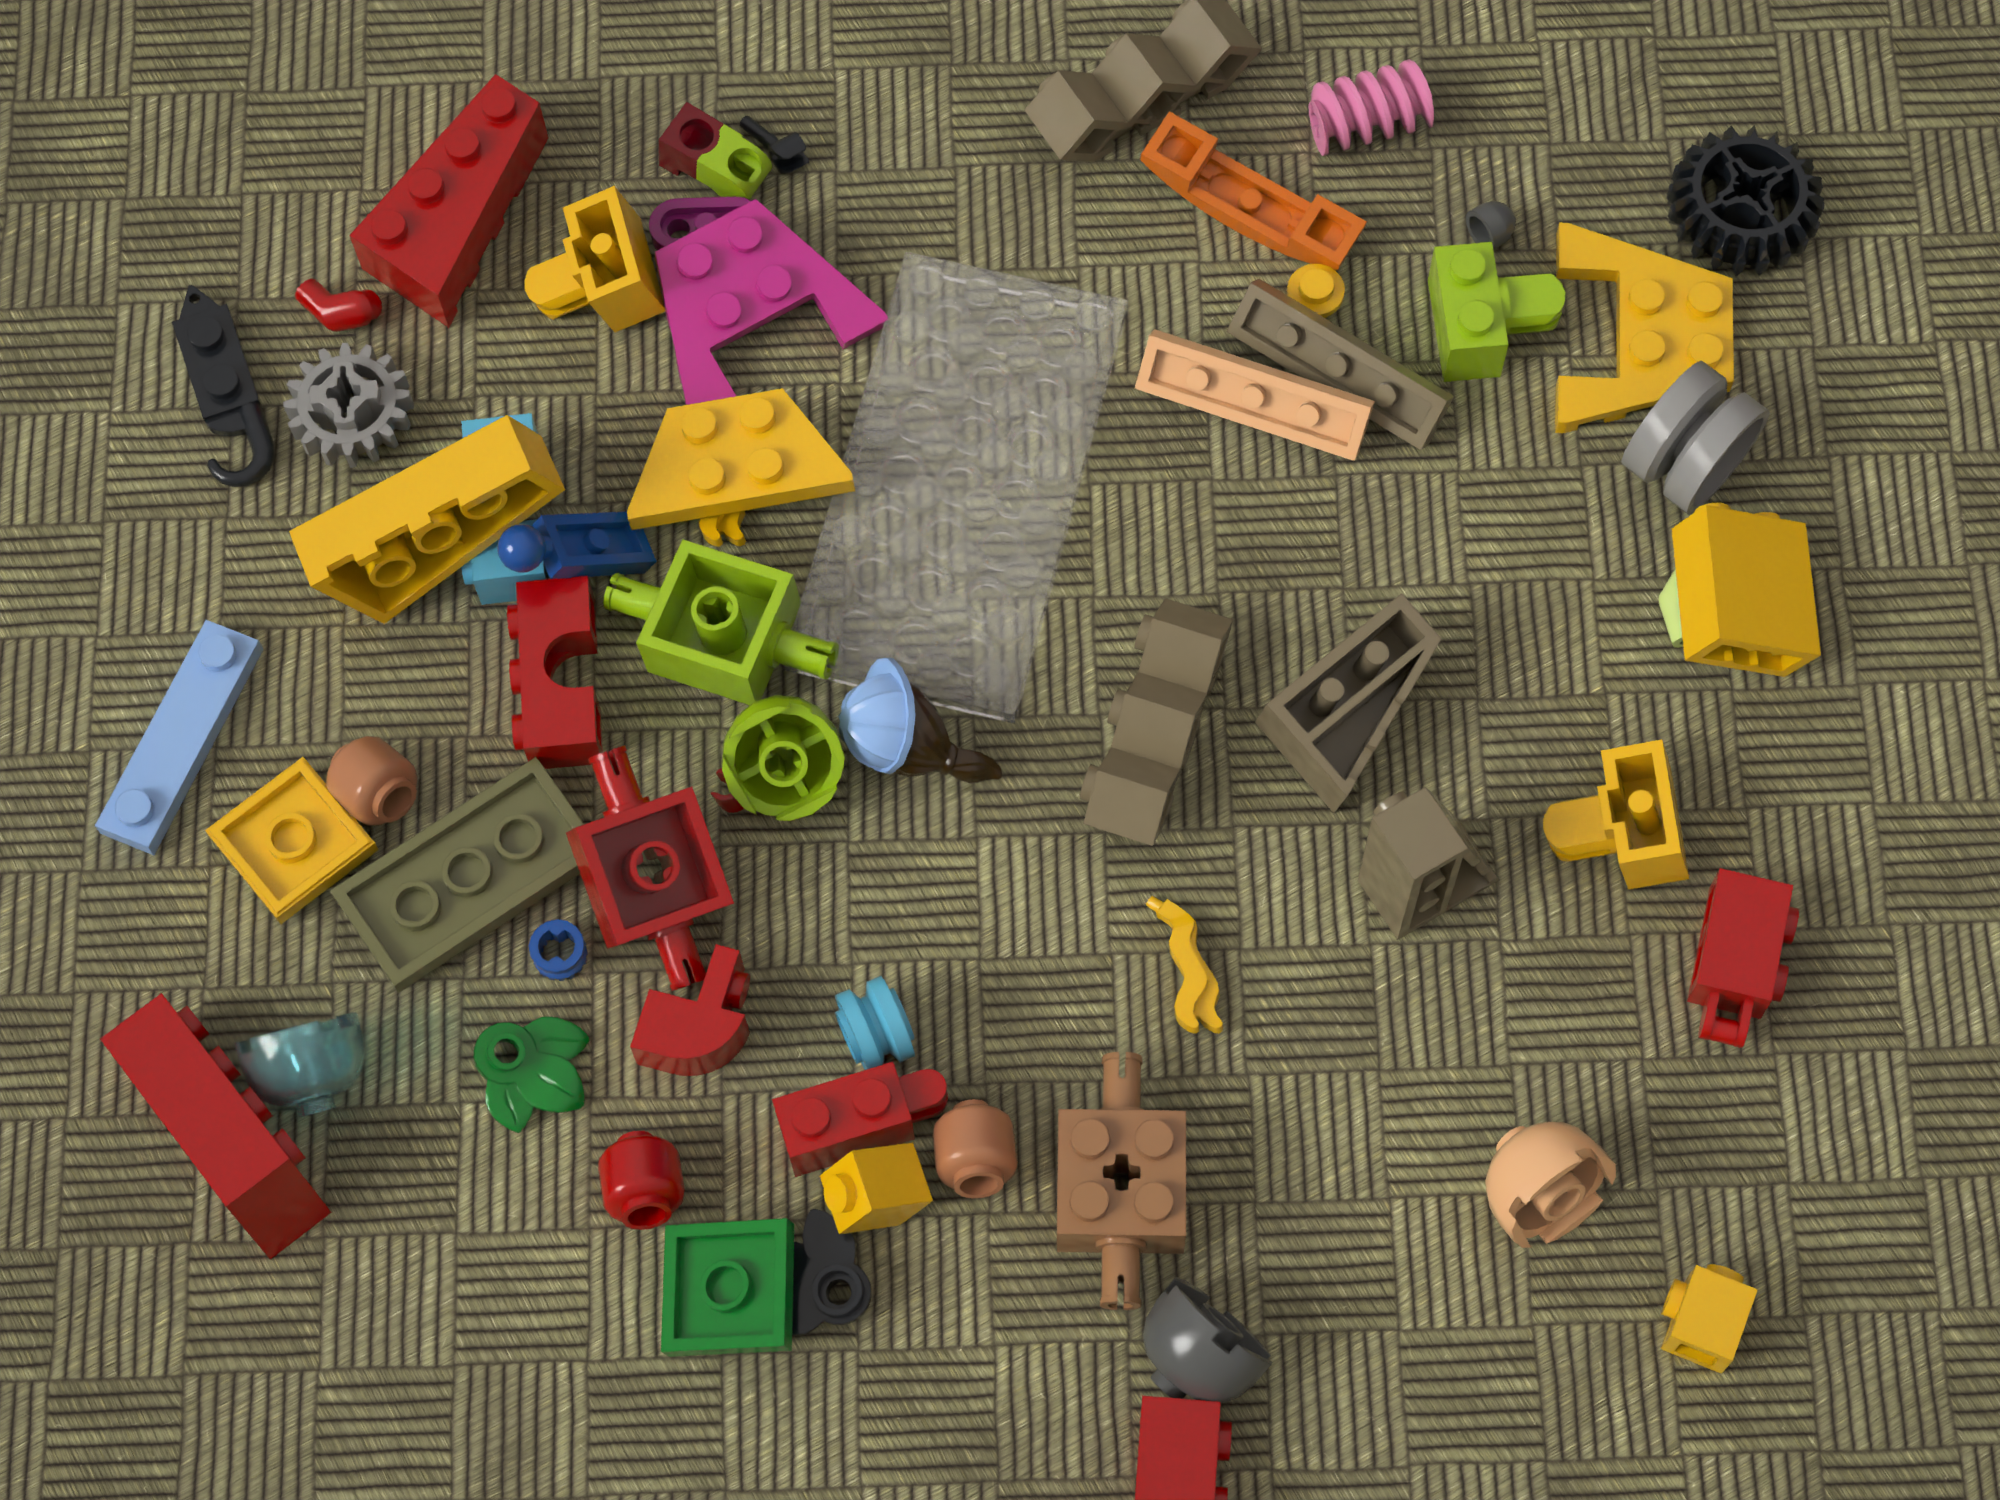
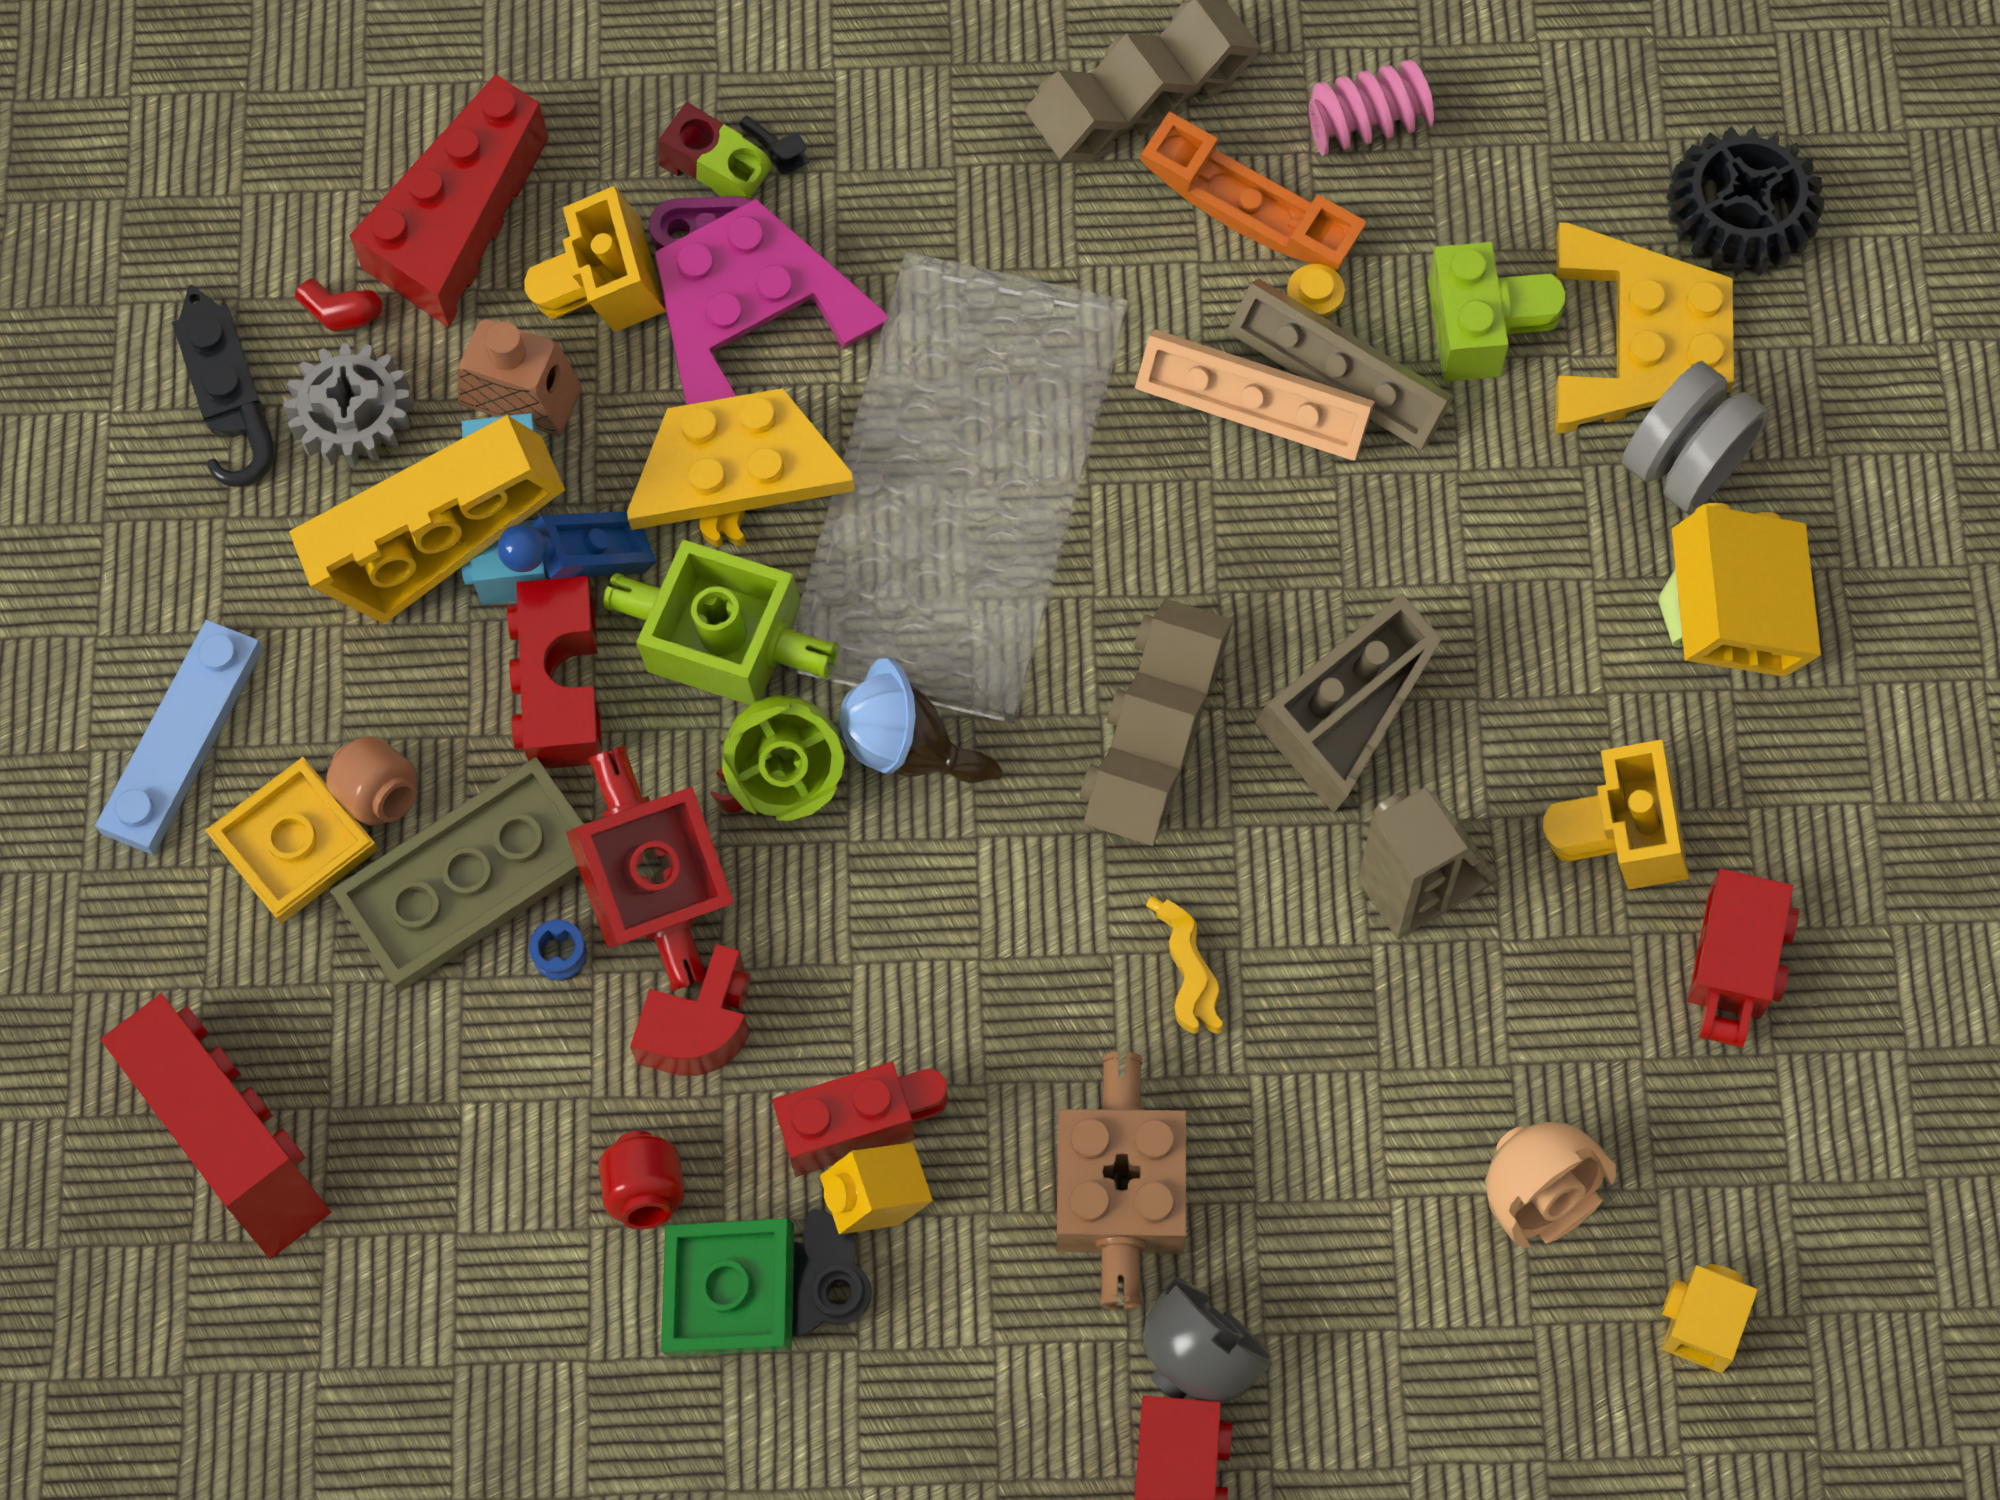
(304, 1063): clear light blue cylinder -> none
(510, 375): none -> nougat torso
(538, 1076): green plate -> none
(874, 1024): medium azure wheel -> none
(974, 1149): nougat head -> none
(1491, 223): dark grey hinge -> none

